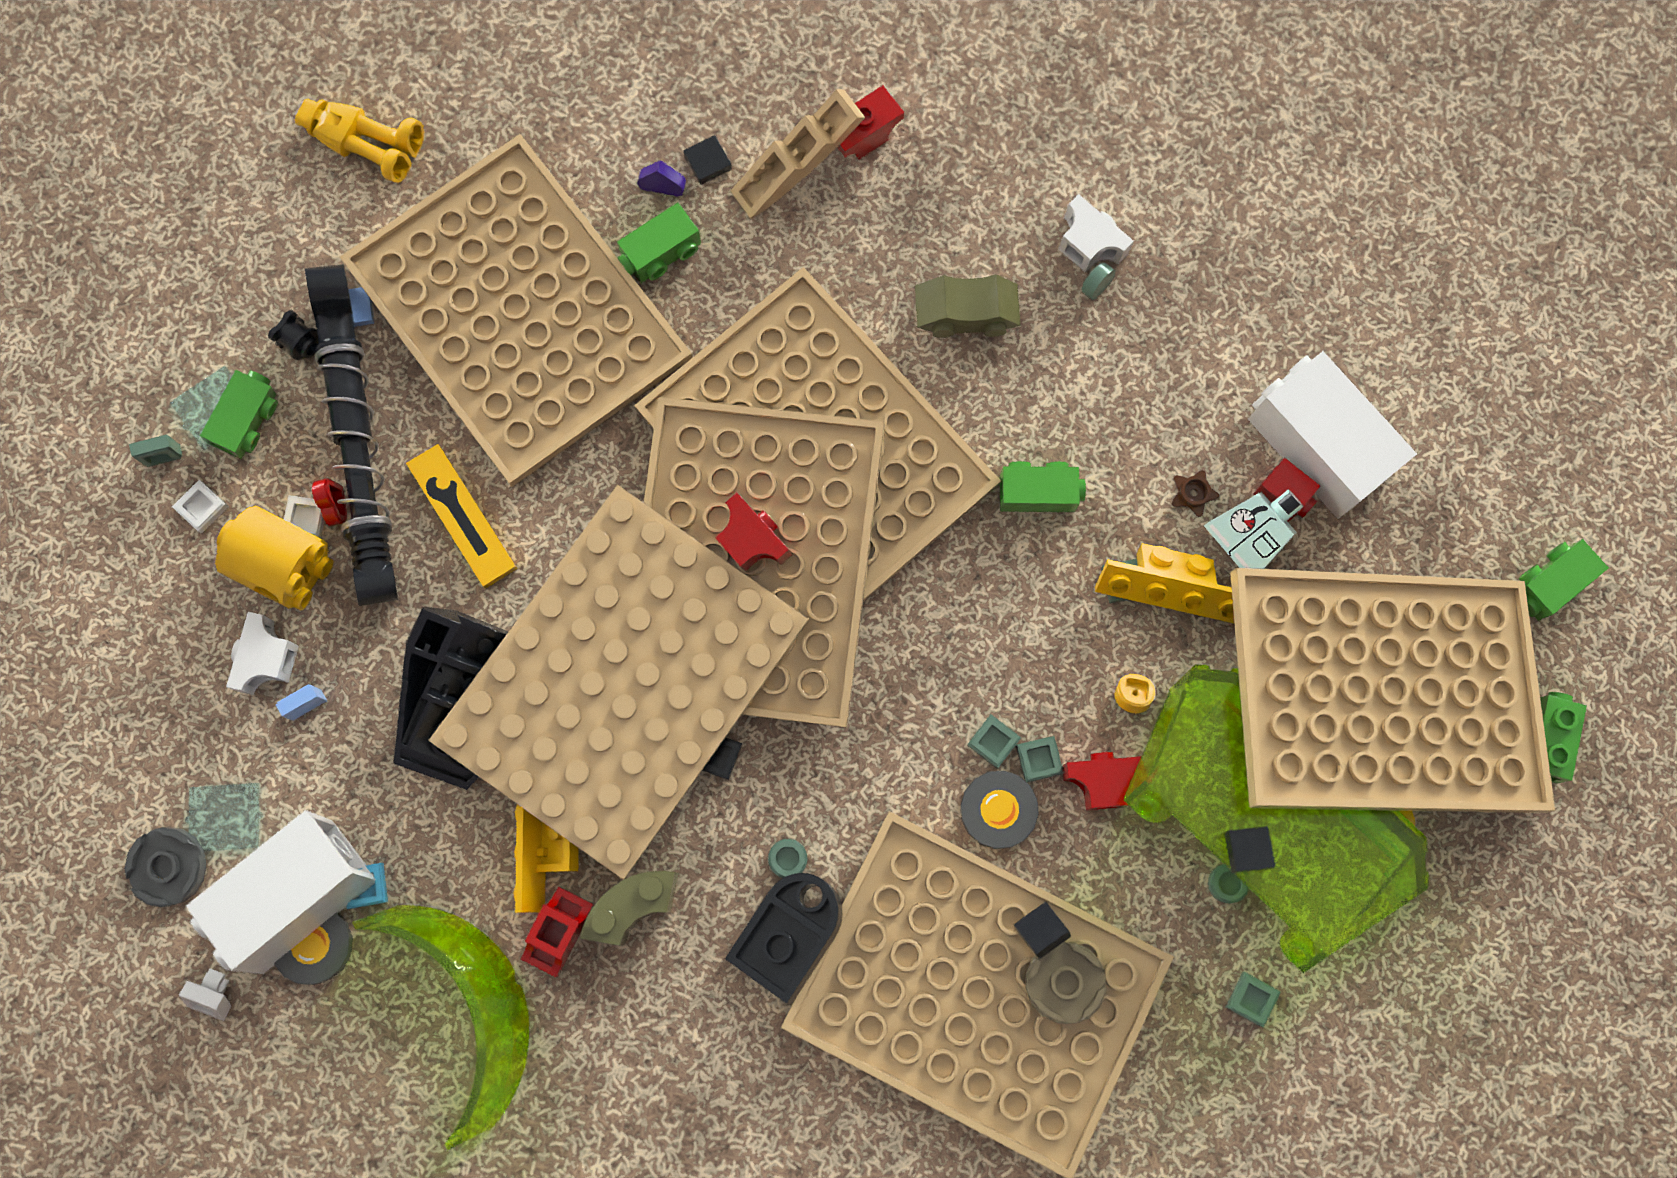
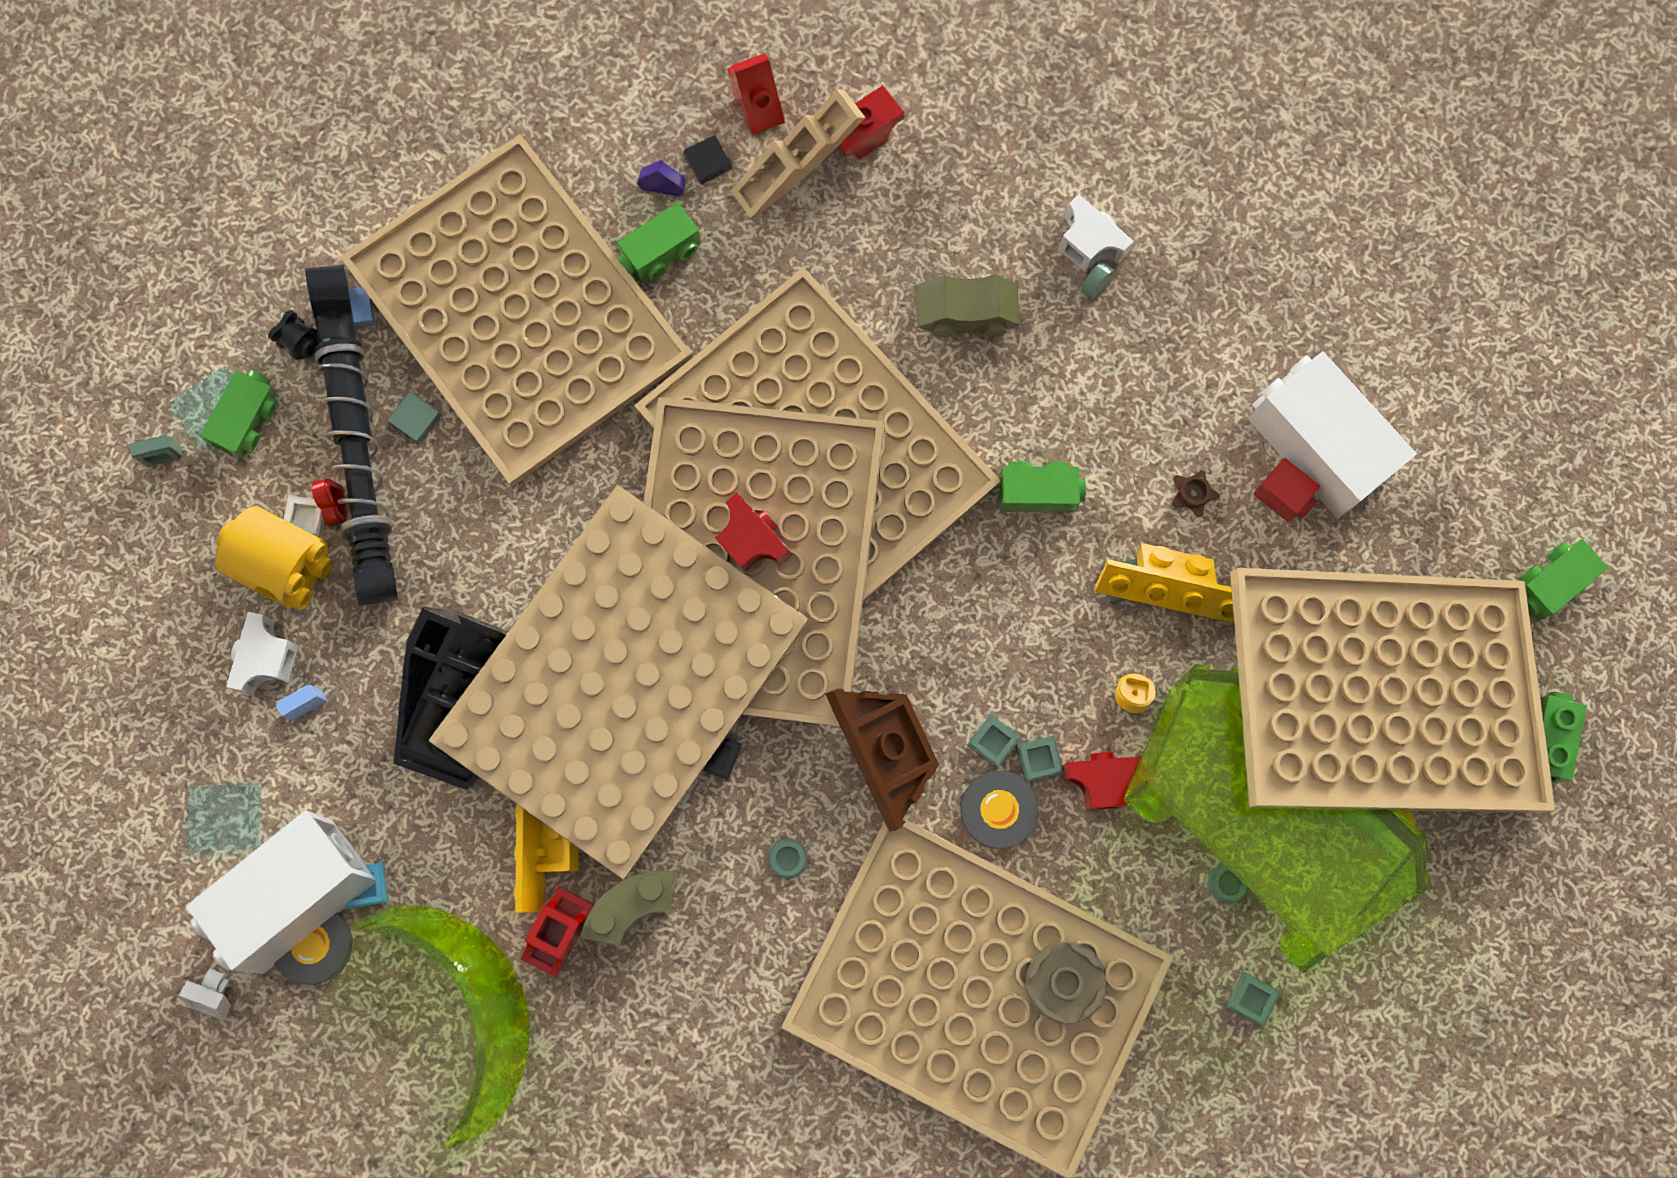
(176, 861): dark grey tile -> none
(200, 506): white tile -> none
(343, 125): yellow piece -> none
(414, 417): none -> sand green tile
(461, 516): yellow tile -> none
(756, 93): none -> red brick
(787, 937): black tile -> none
(887, 748): none -> reddish brown wing
(1042, 930): black tile -> none
(1249, 849): black tile -> none
(1256, 529): light aqua torso -> none

